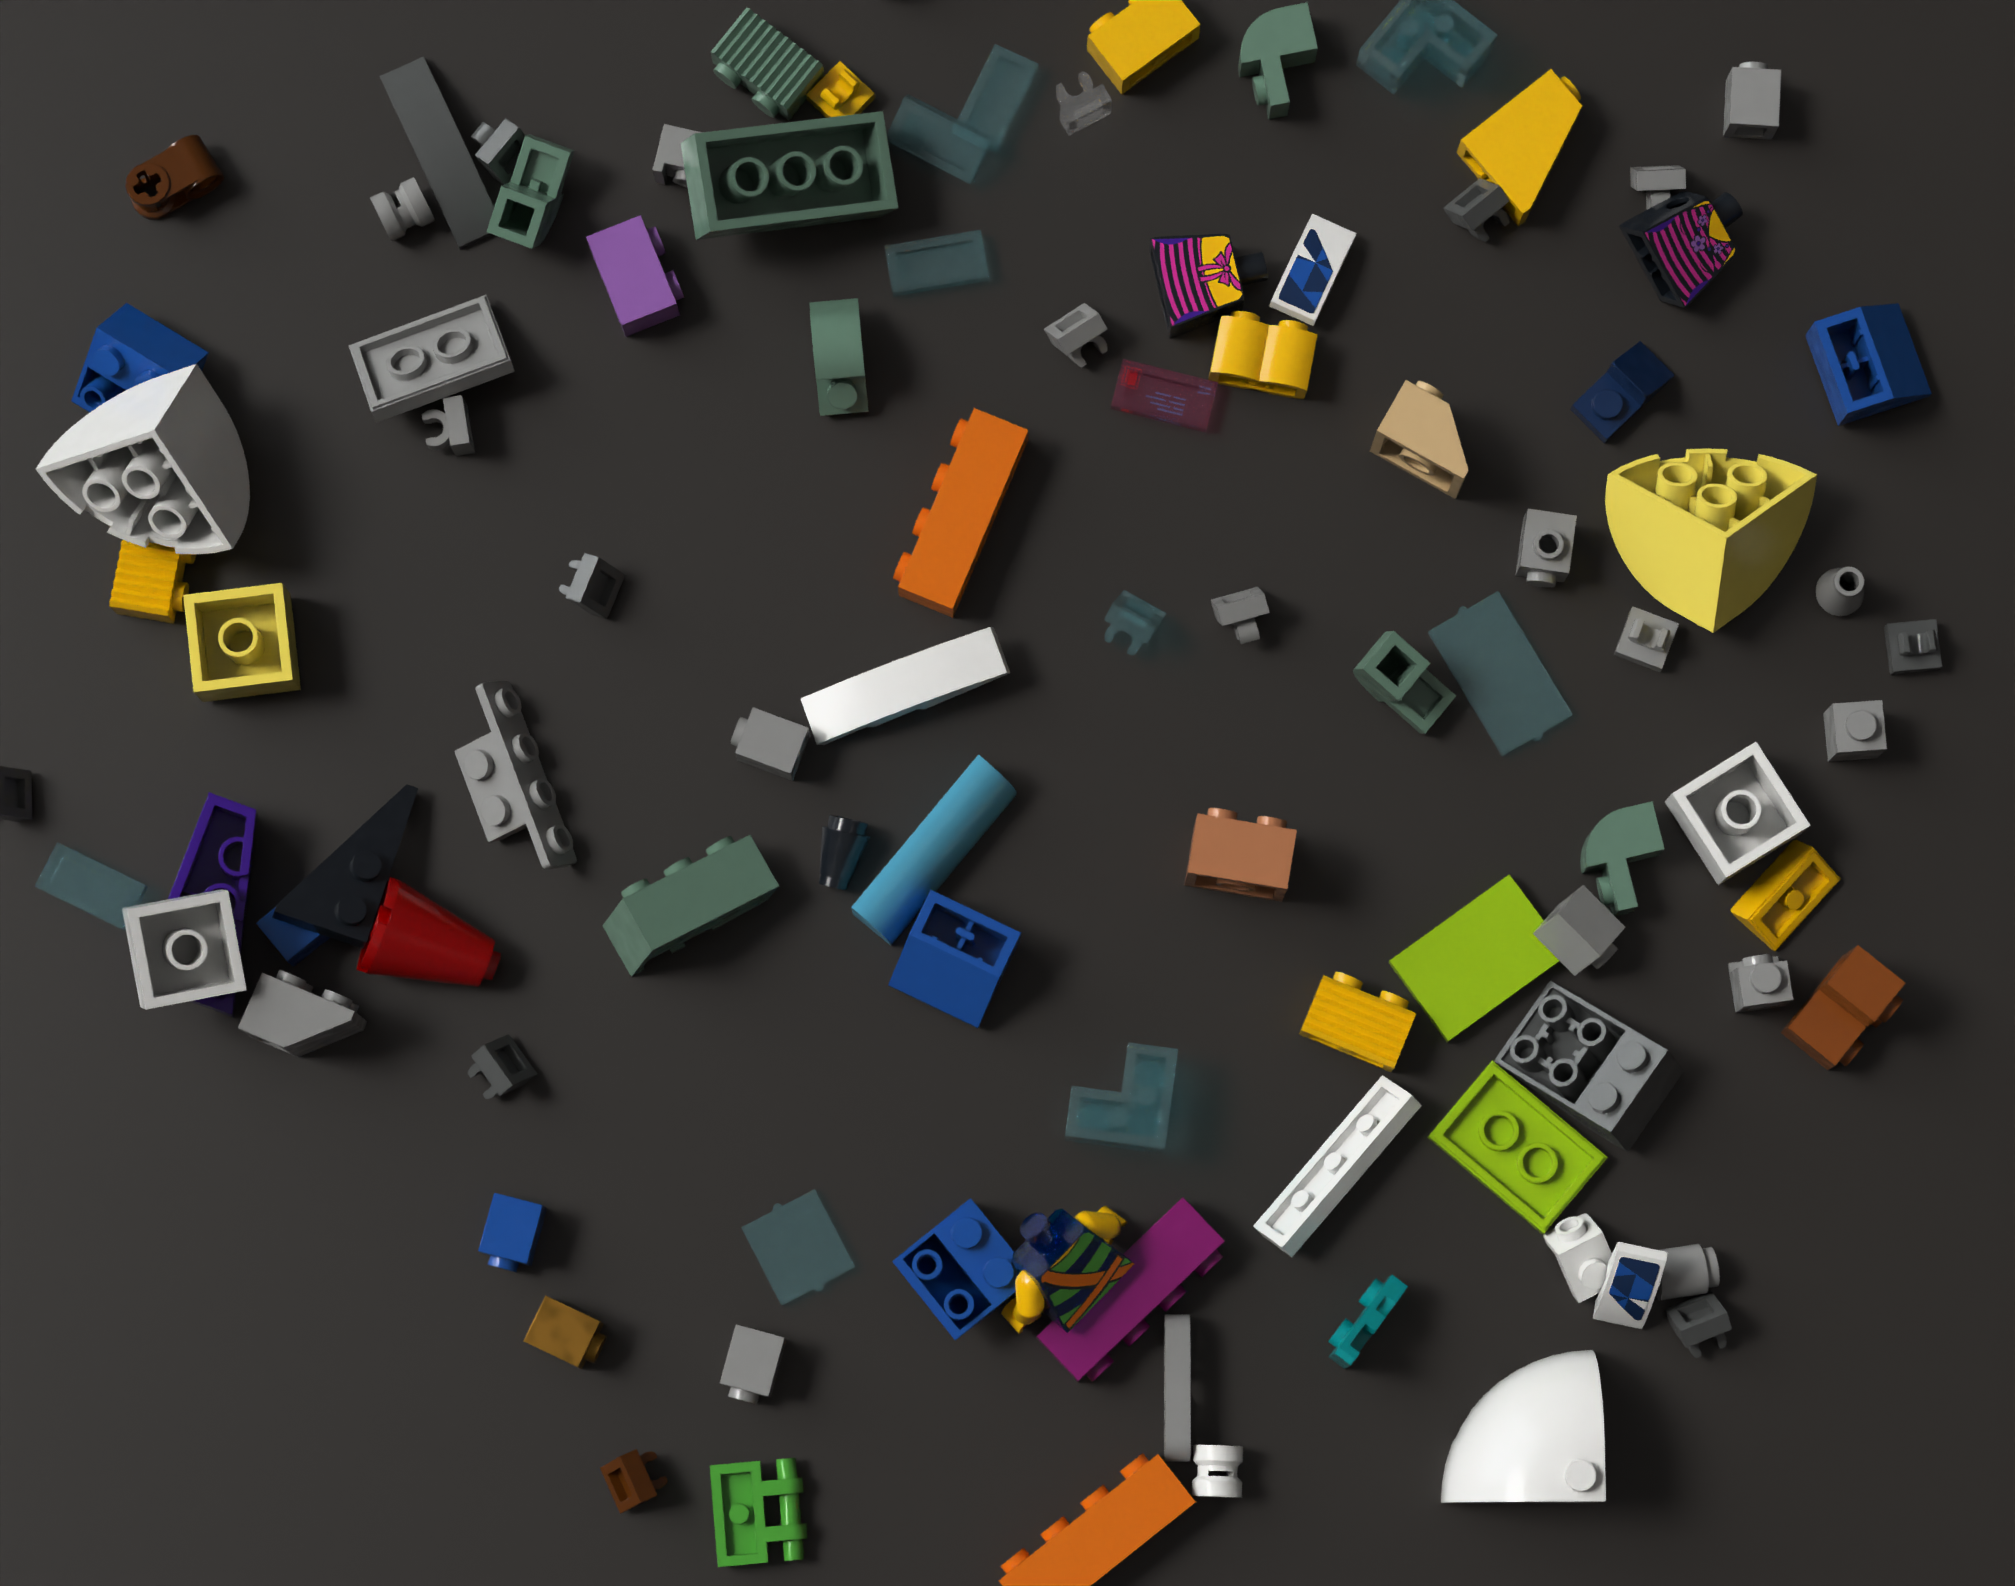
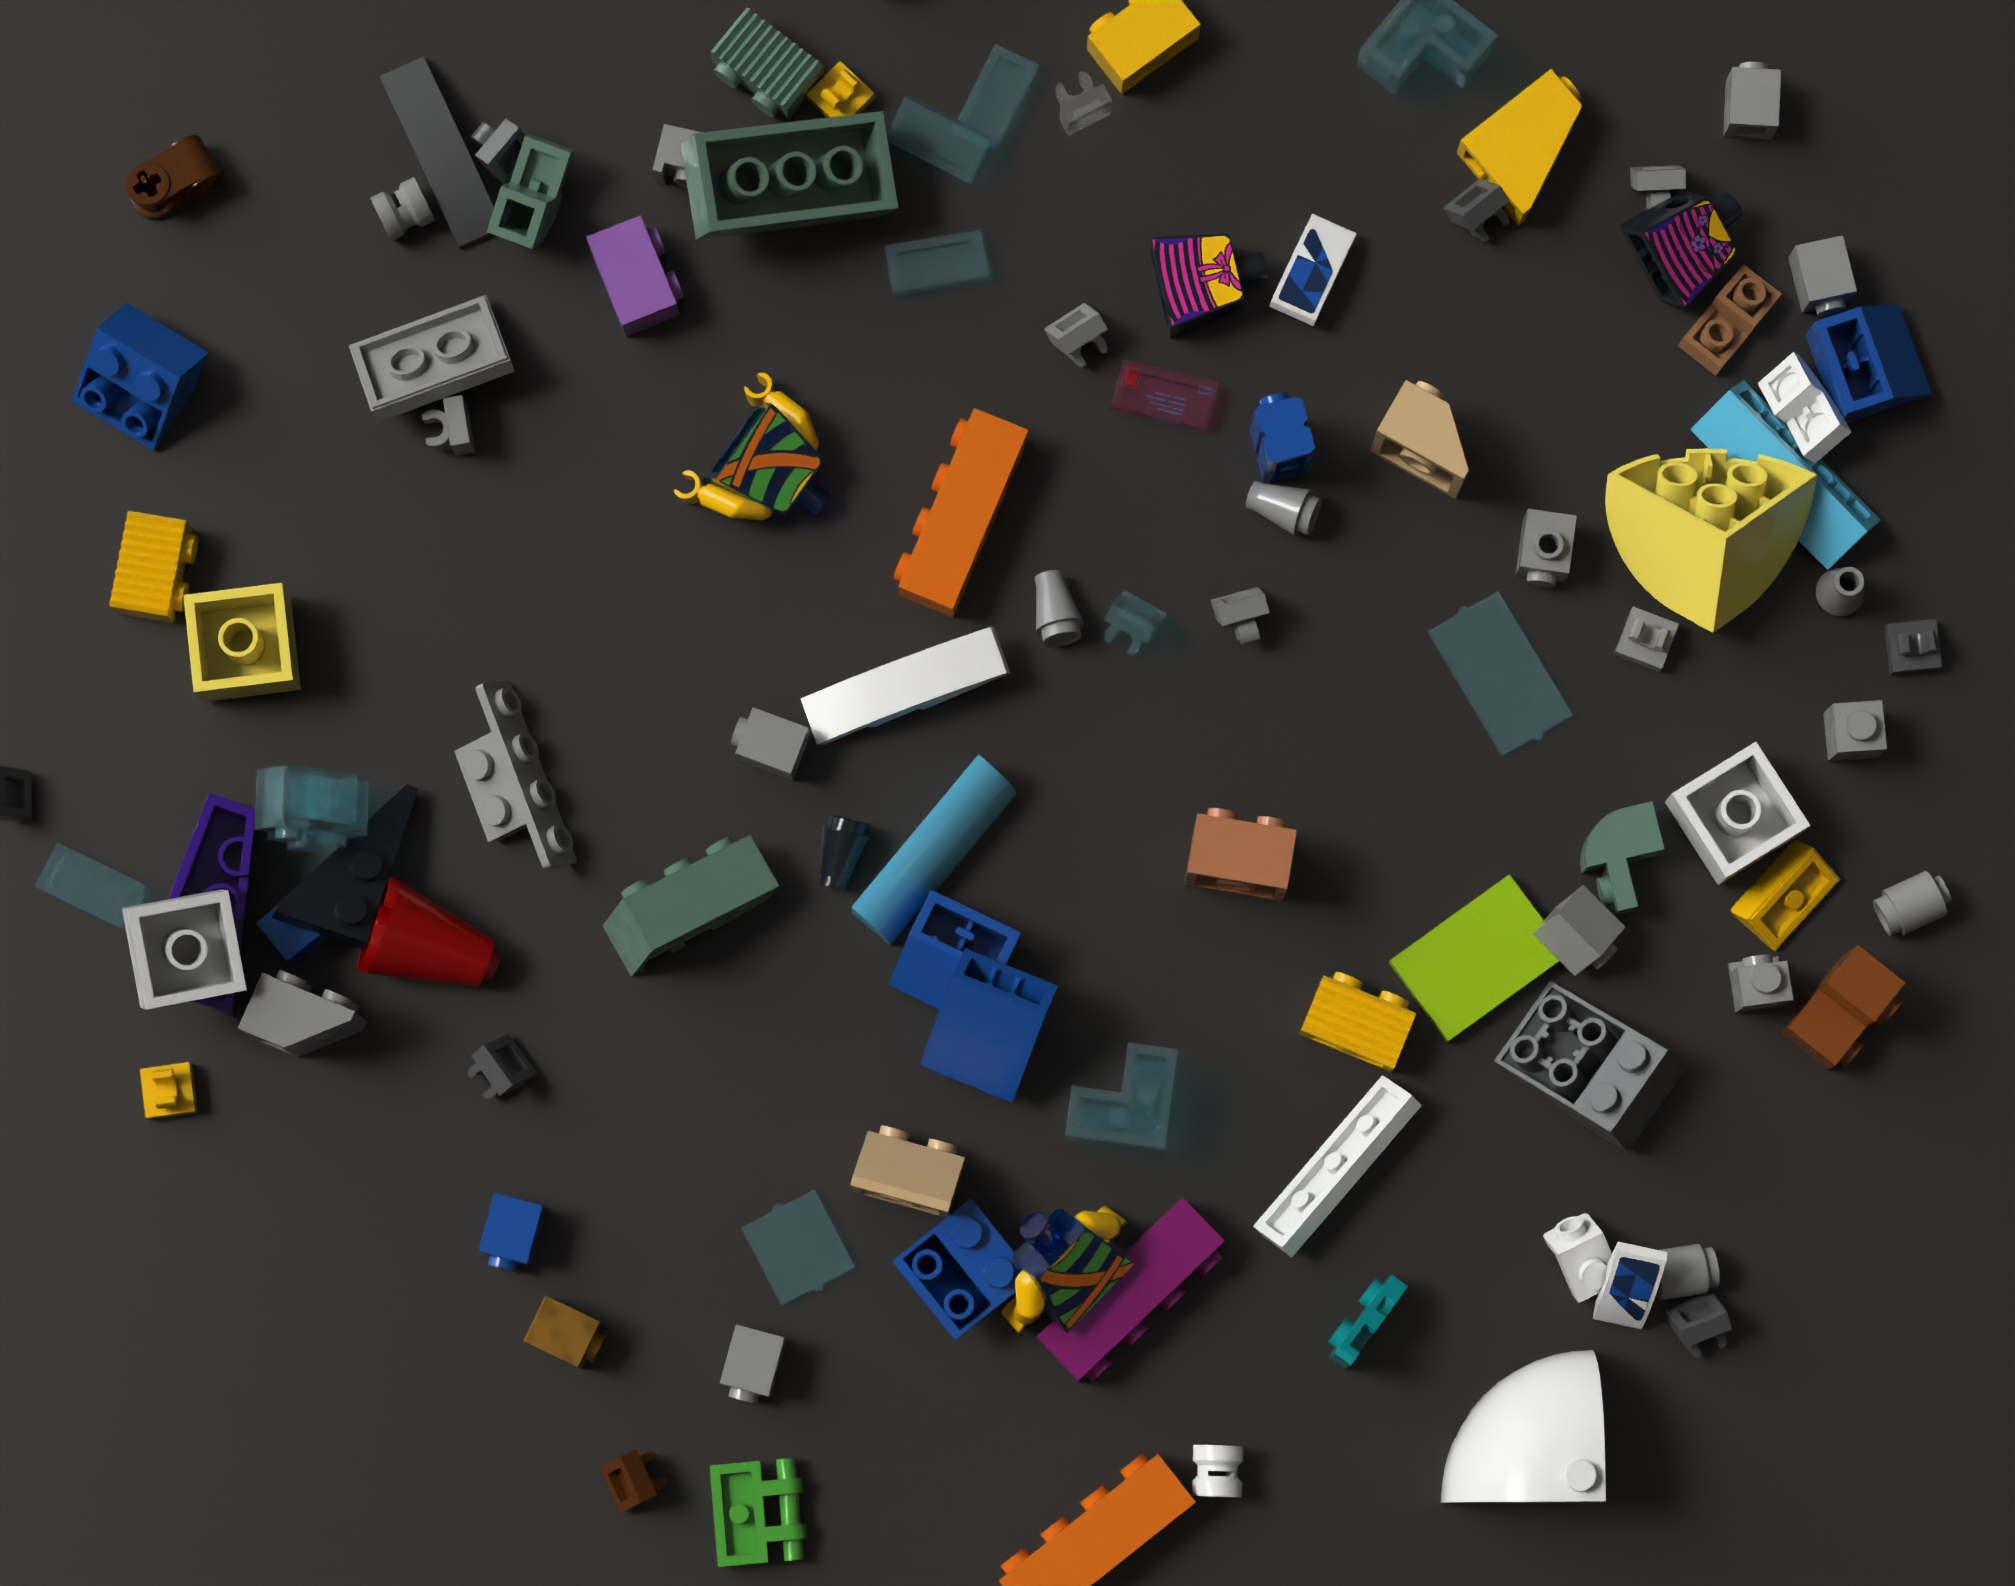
(157, 466): white brick -> none
(168, 1090): none -> yellow tile
(311, 806): none -> clear light blue brick
(593, 585): dark grey tile -> none
(765, 463): none -> torso
(838, 356): sand green brick -> none
(908, 1172): none -> tan slope
(988, 1025): none -> blue brick
(1056, 612): none -> light grey cone
(1177, 1388): light grey beam -> none
(1263, 355): yellow brick -> none
(1272, 43): sand green brick -> none
(1282, 437): none -> blue brick
(1285, 506): none -> light grey cone
(1399, 677): sand green brick -> none
(1517, 1147): lime tile -> none
(1621, 391): dark blue slope -> none
(1729, 320): none -> medium nougat slope
(1749, 428): none -> medium azure brick
(1805, 407): none -> white slope
(1822, 276): none -> light grey brick
(1912, 903): none -> light grey brick

